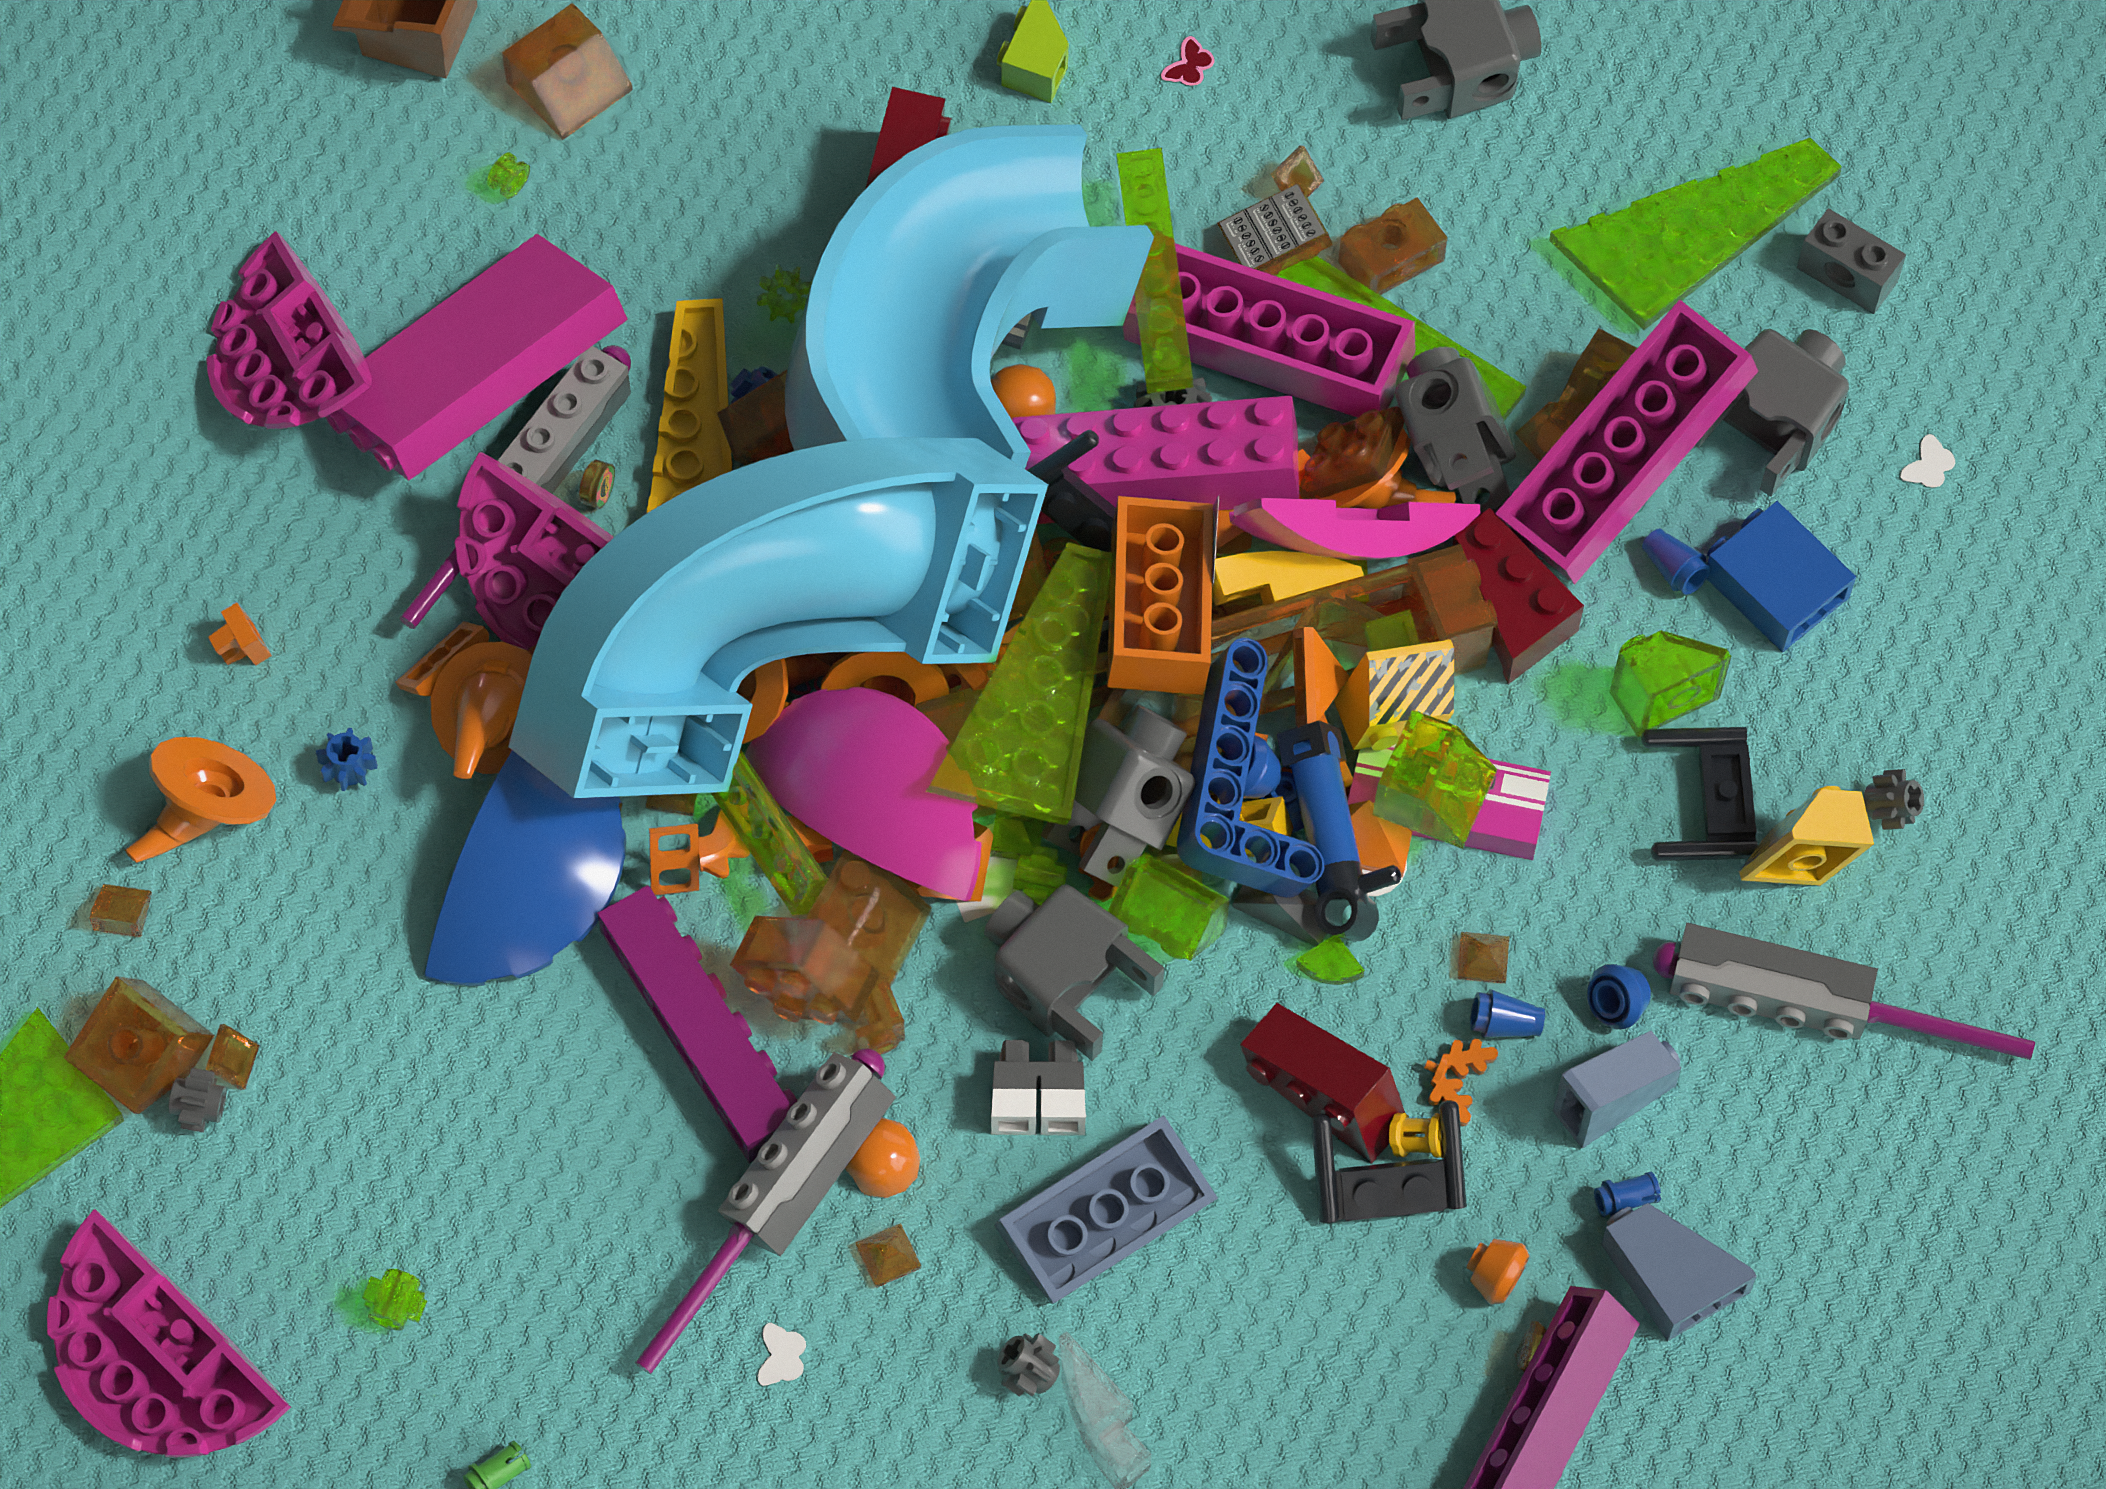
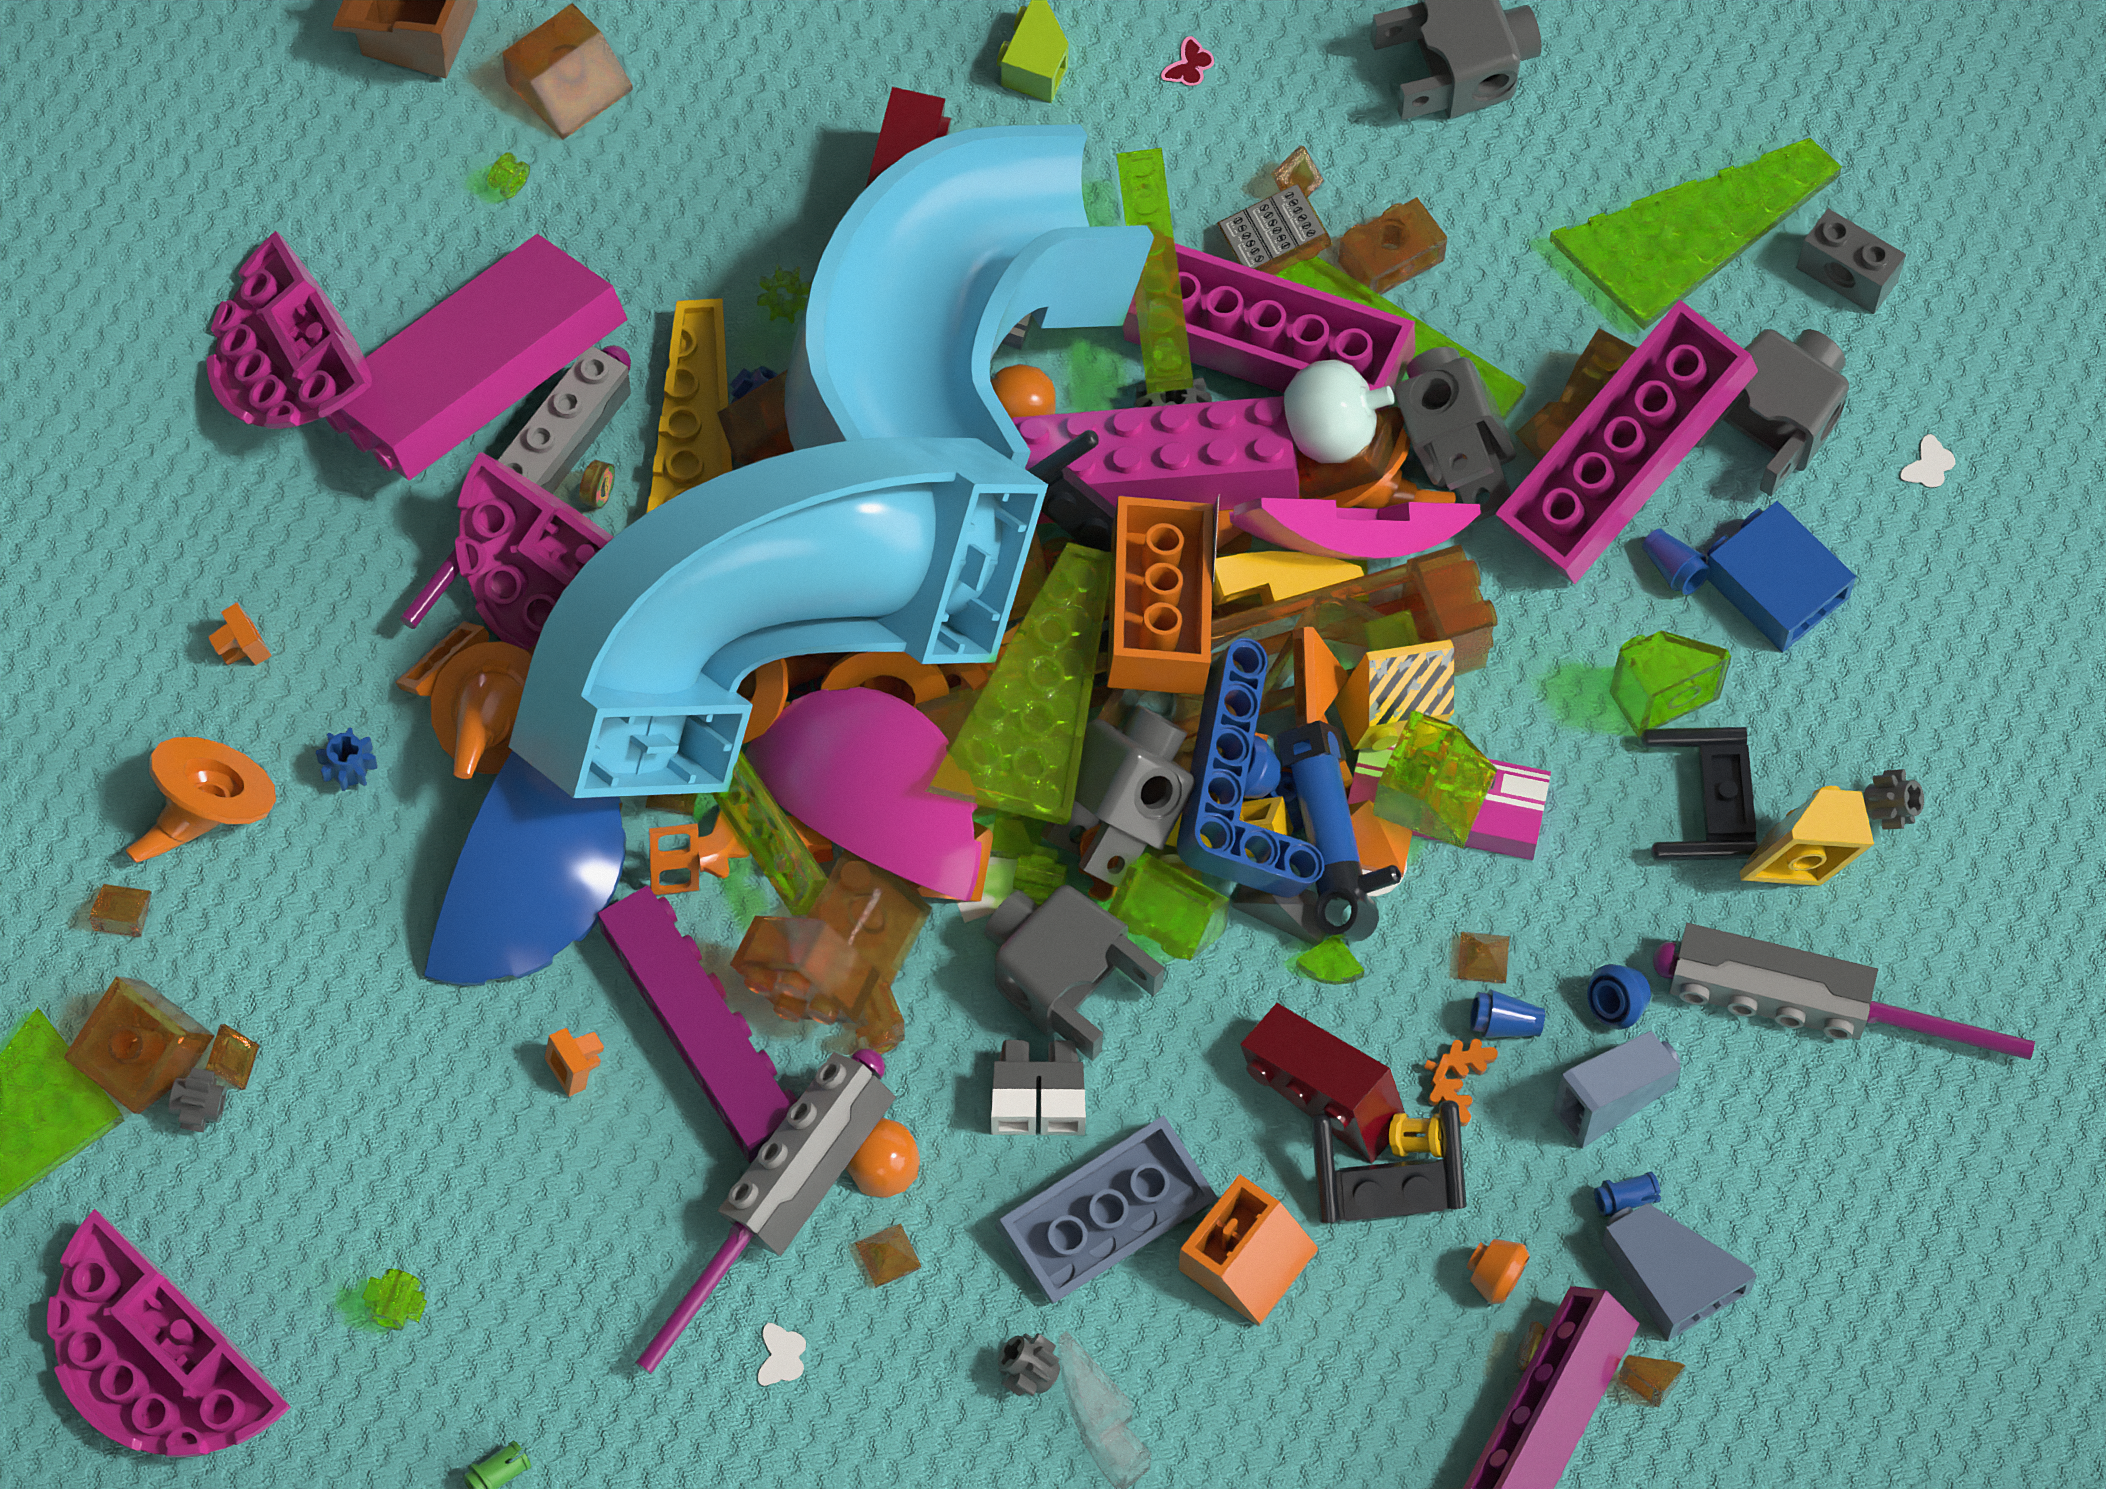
(573, 1058): none -> orange tile
(1247, 1250): none -> orange slope
(1332, 410): none -> light aqua piece
(1529, 600): dark red wedge -> none
(1651, 1377): none -> clear orange slope

